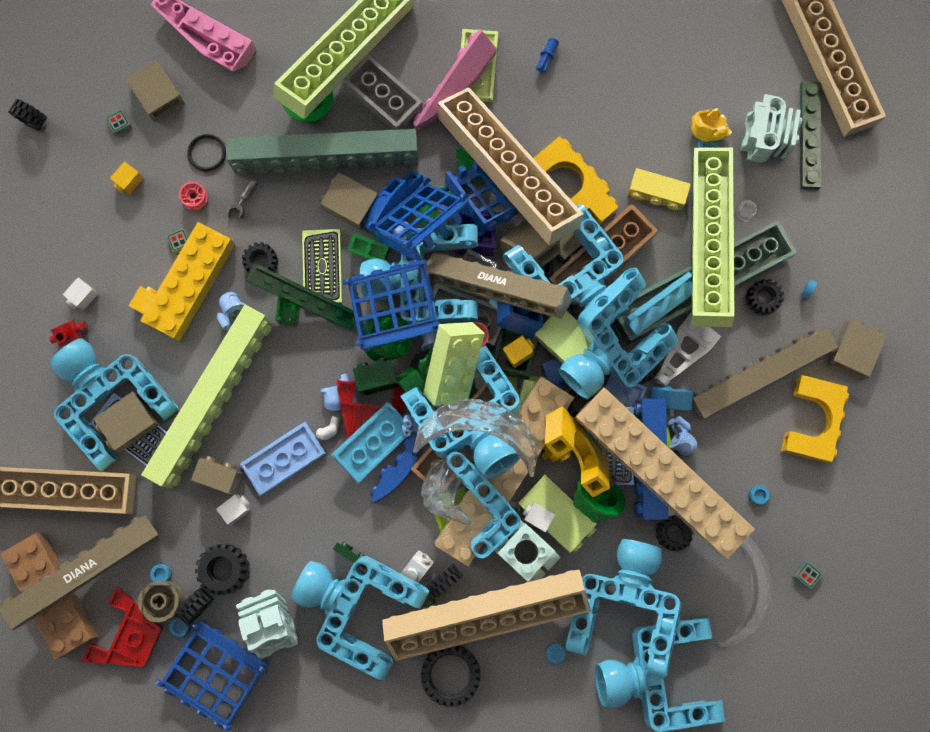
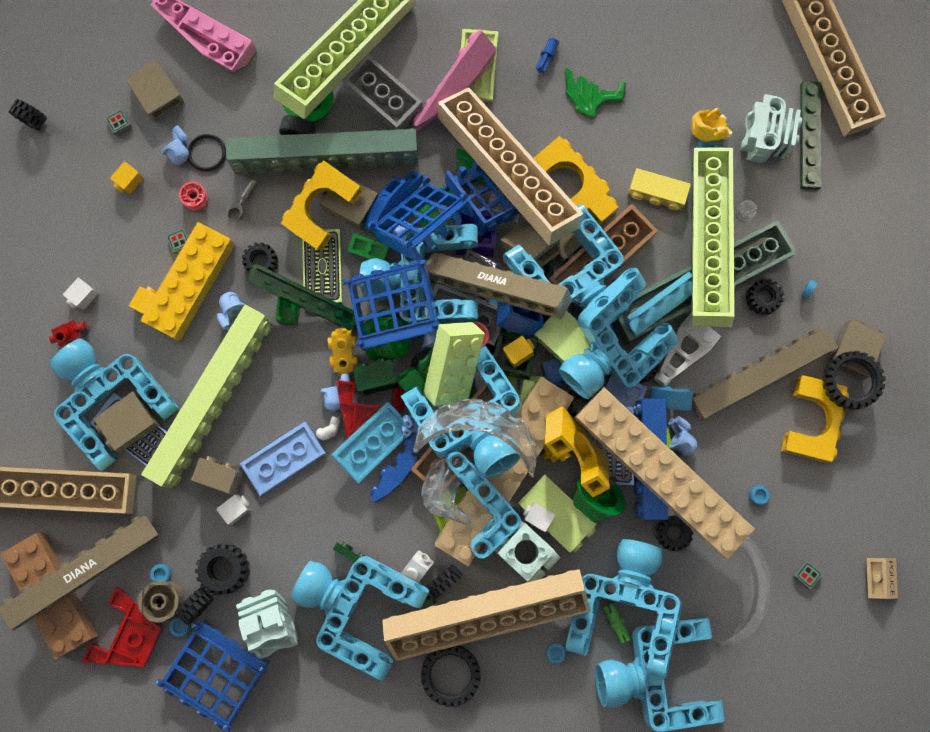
(176, 150): none -> light blue piece
(296, 125): none -> black tyre
(299, 218): none -> yellow arch
(342, 347): none -> yellow brick
(587, 97): none -> green animal
(617, 622): none -> bright green pin
(875, 374): none -> black tyre
(882, 578): none -> tan panel

